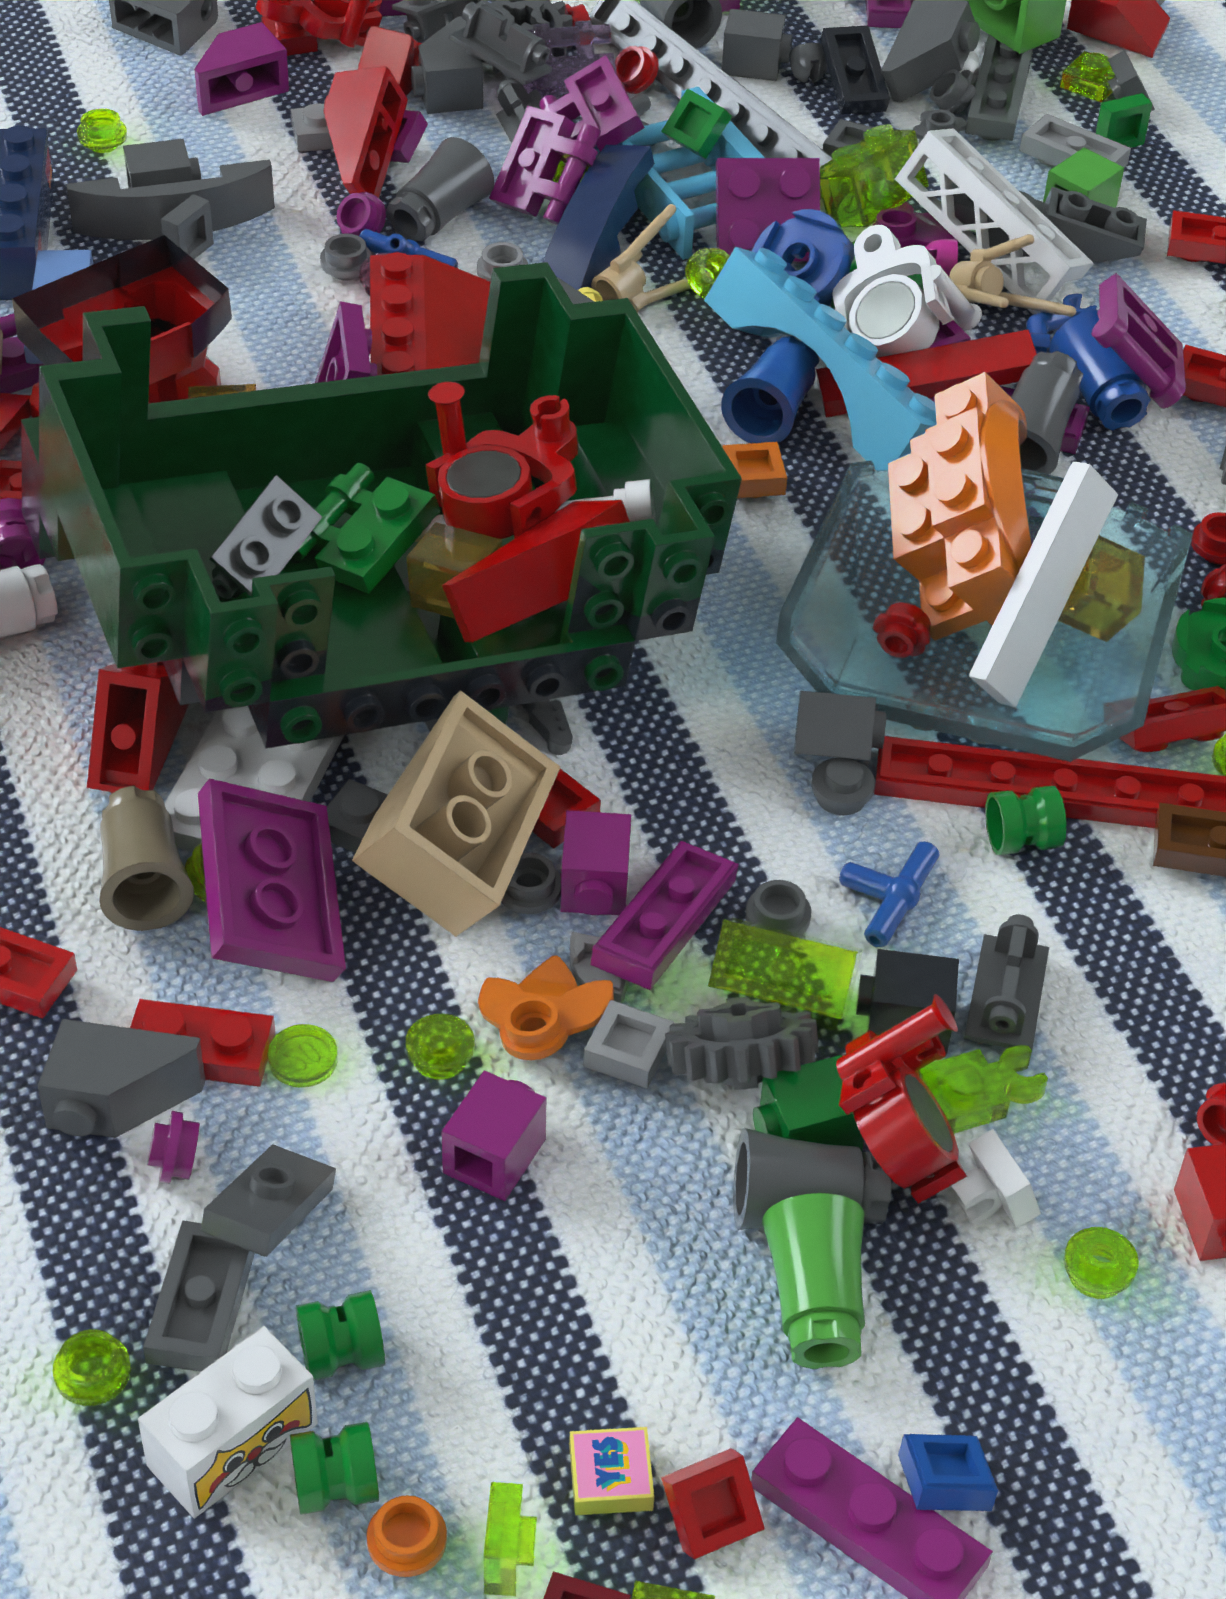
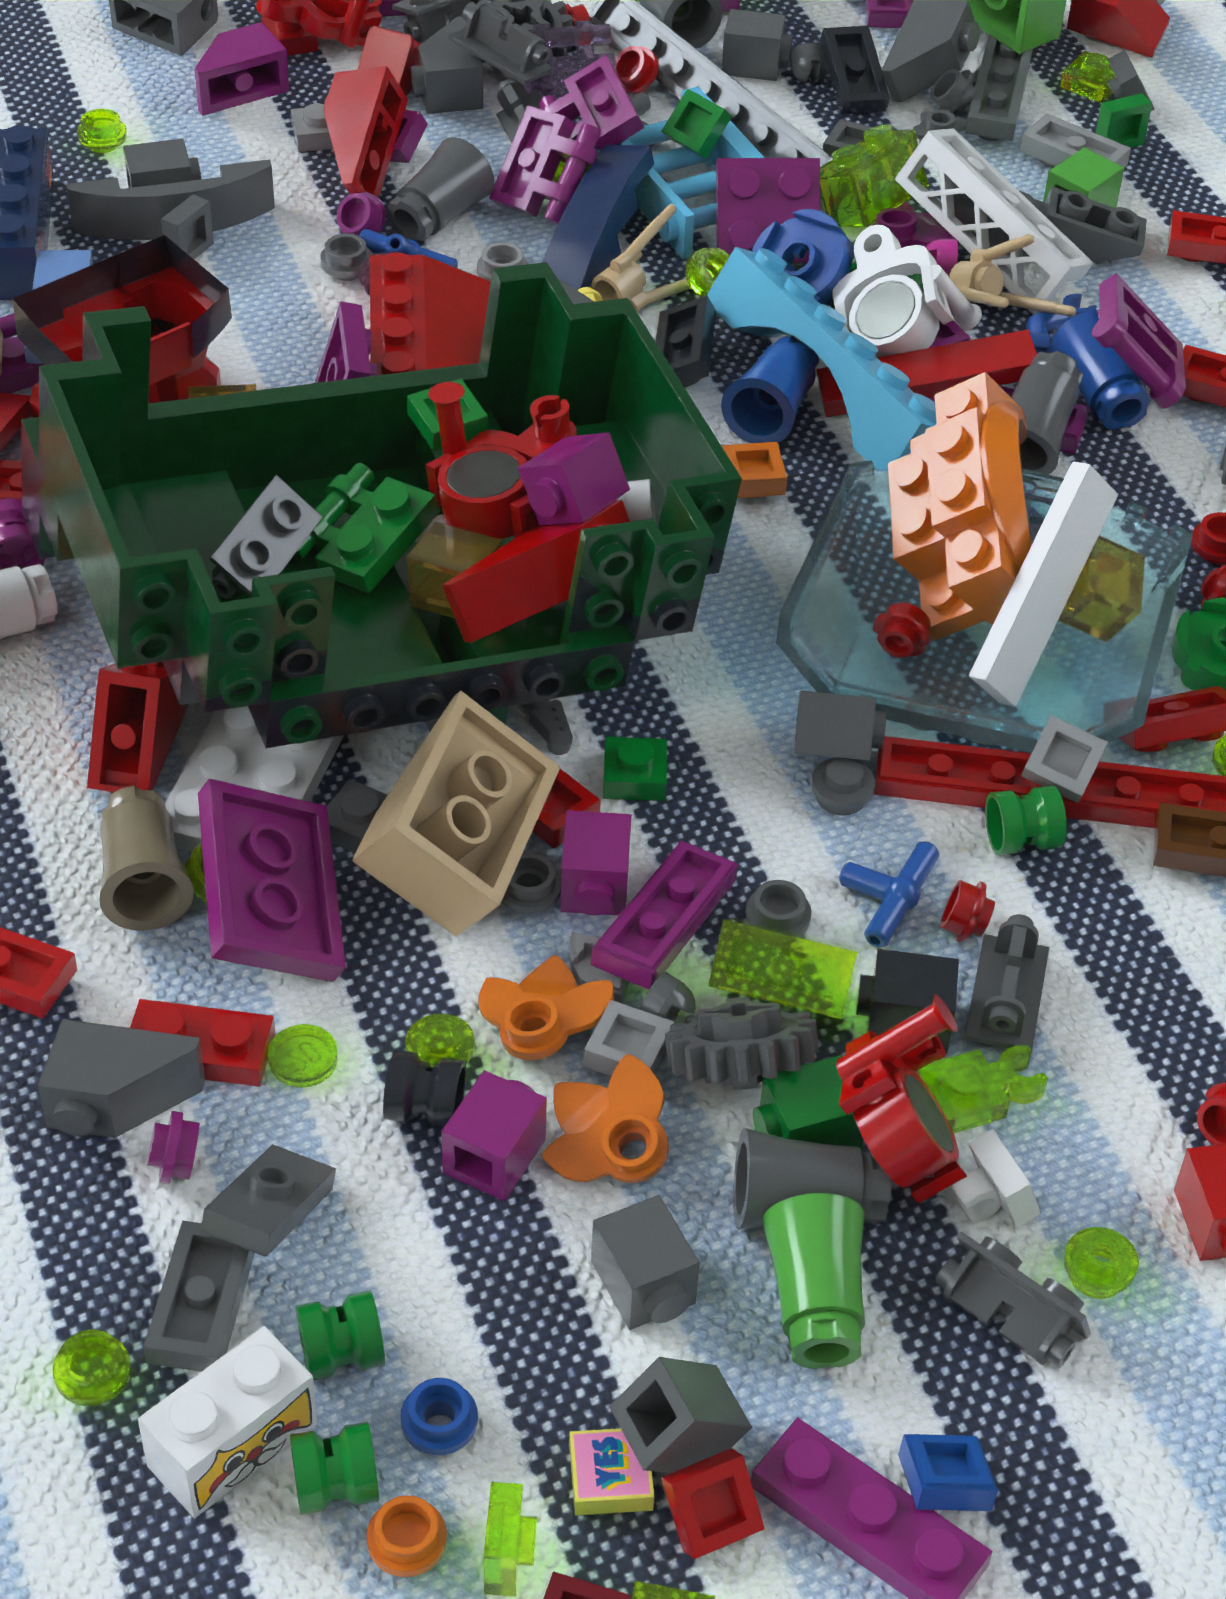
(419, 1089): none -> black wheel
(424, 415): none -> green plate
(435, 1398): none -> blue plate
(574, 479): none -> magenta brick
(604, 1120): none -> orange plate
(635, 768): none -> green plate
(645, 1263): none -> dark grey brick
(668, 998): none -> dark grey hinge
(679, 1415): none -> dark grey brick
(687, 338): none -> black plate
(967, 910): none -> red plate
(1040, 1313): none -> dark grey hinge
(1064, 758): none -> light grey plate

